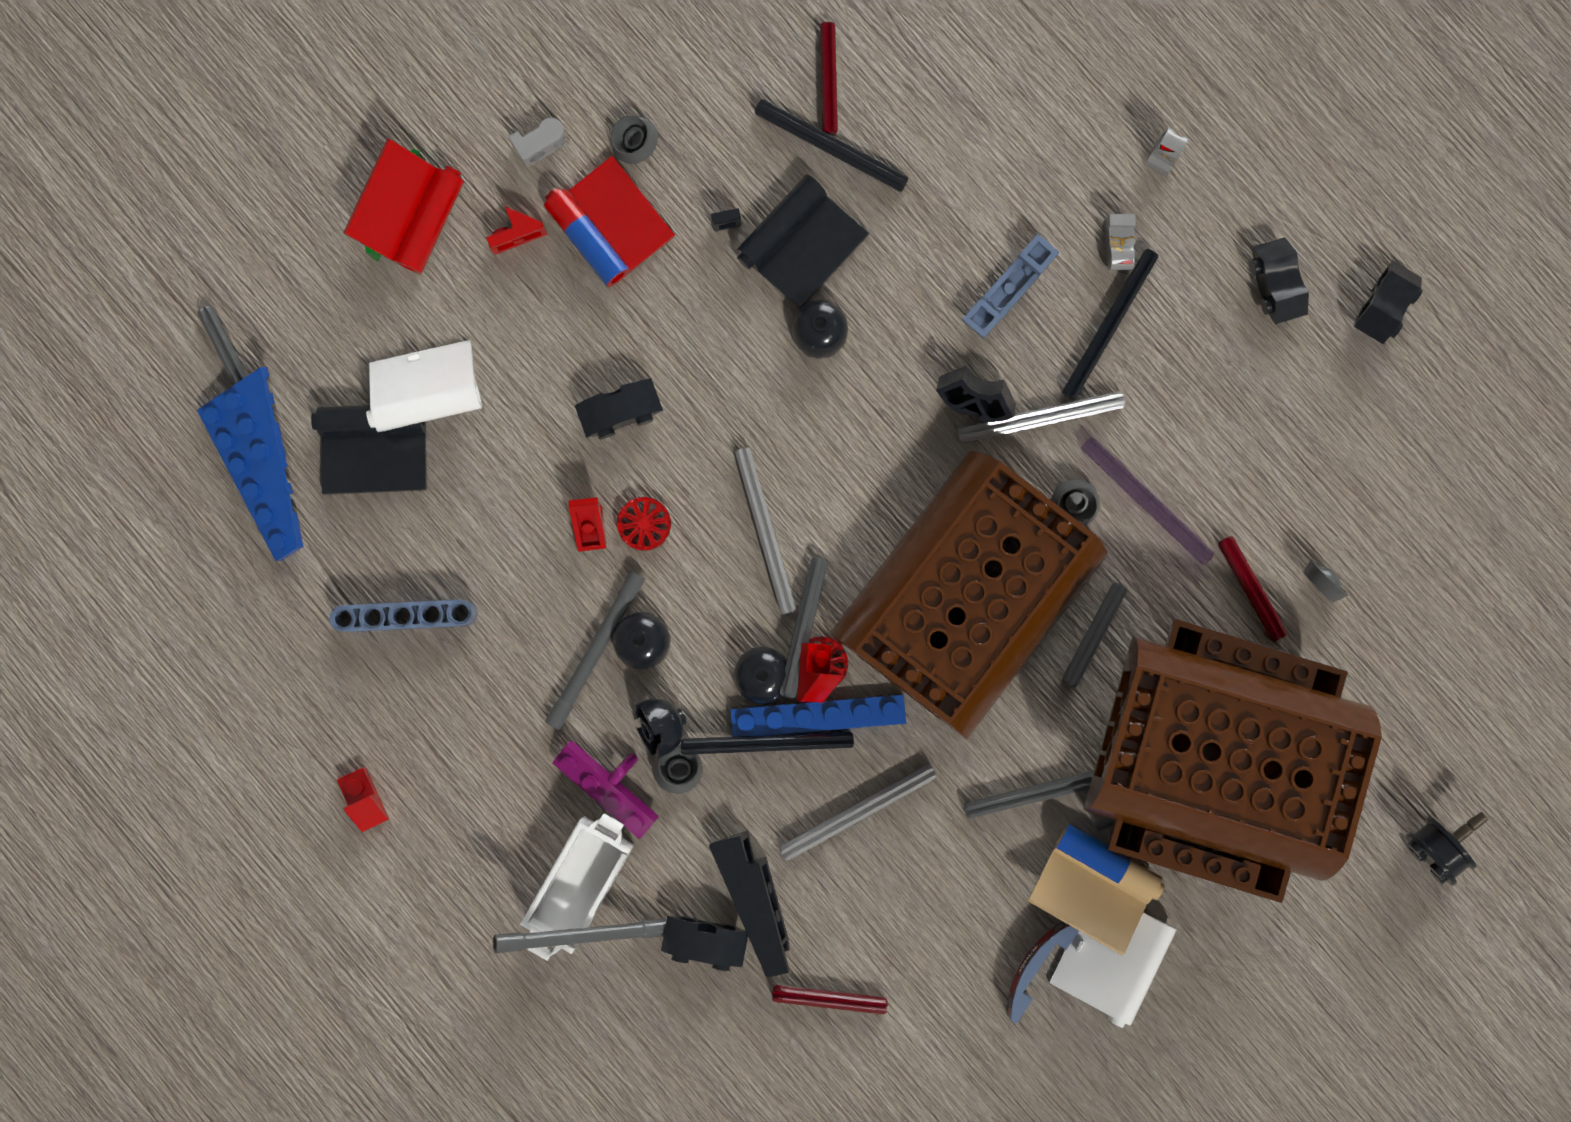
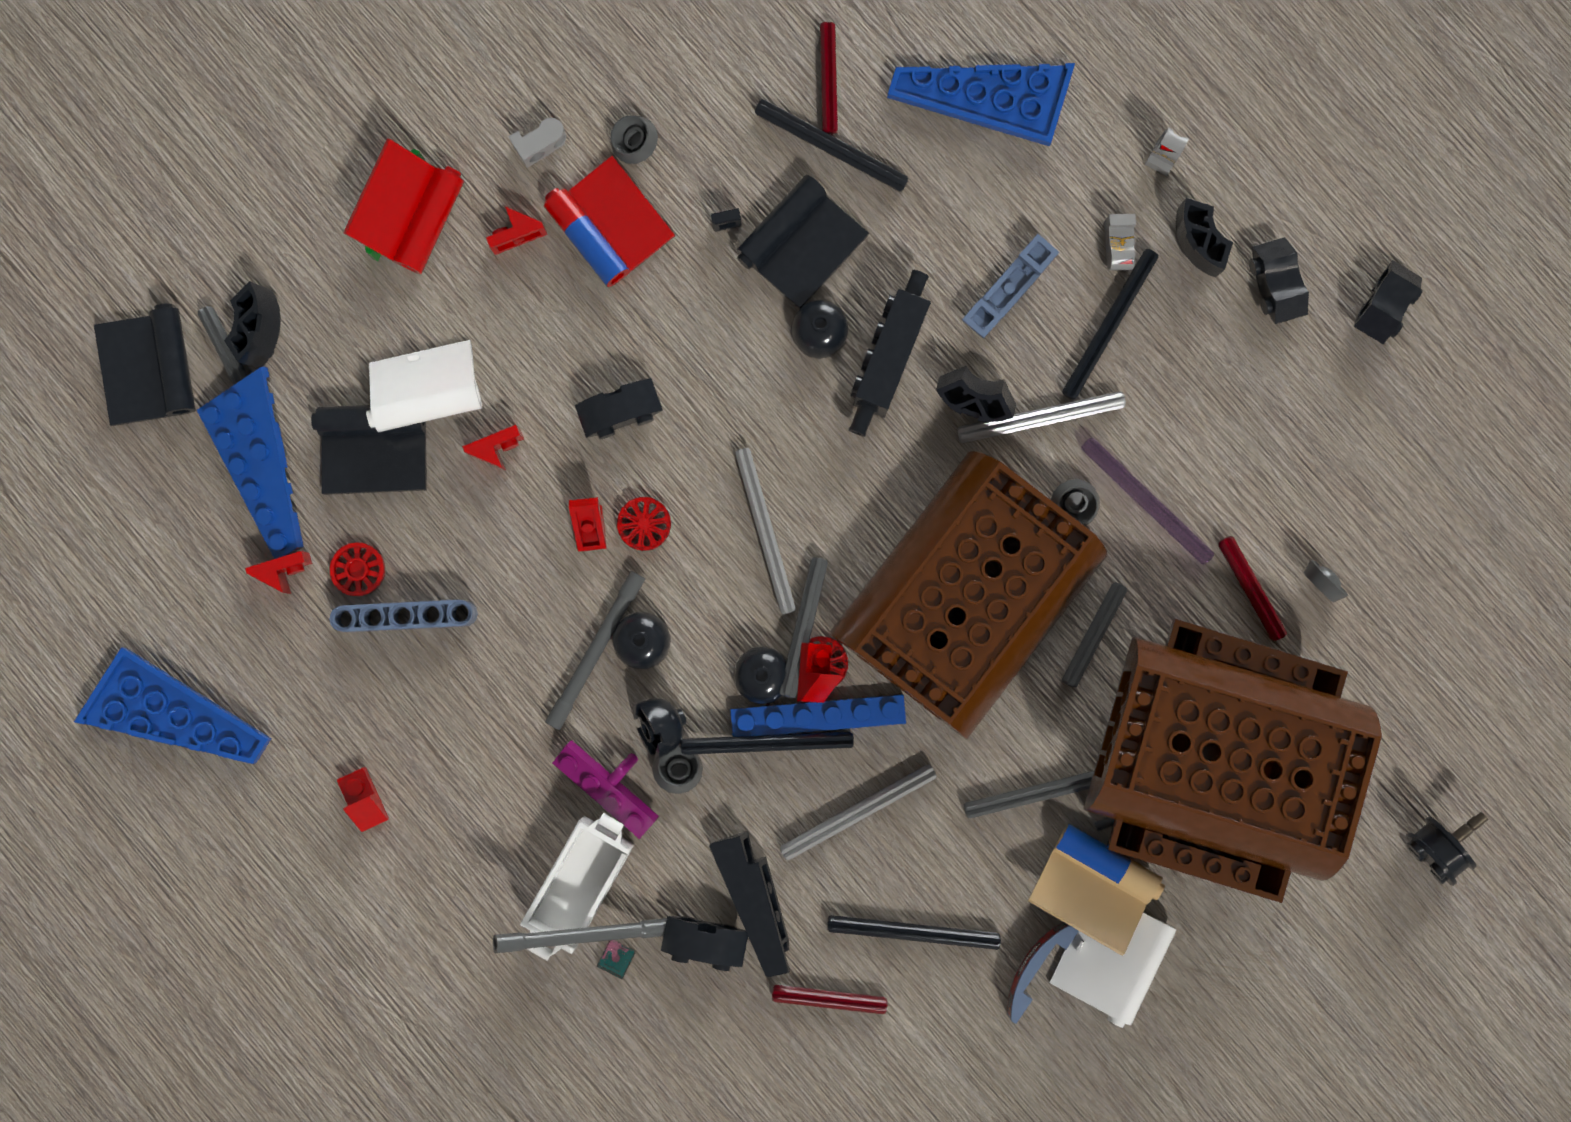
(145, 367): none -> black door
(157, 707): none -> blue wing
(254, 325): none -> black brick
(273, 571): none -> red slope
(357, 569): none -> red wheel
(487, 447): none -> red slope
(616, 958): none -> clear smoke tile
(893, 347): none -> black brick
(914, 932): none -> black axle
(998, 97): none -> blue wing
(1200, 238): none -> black brick

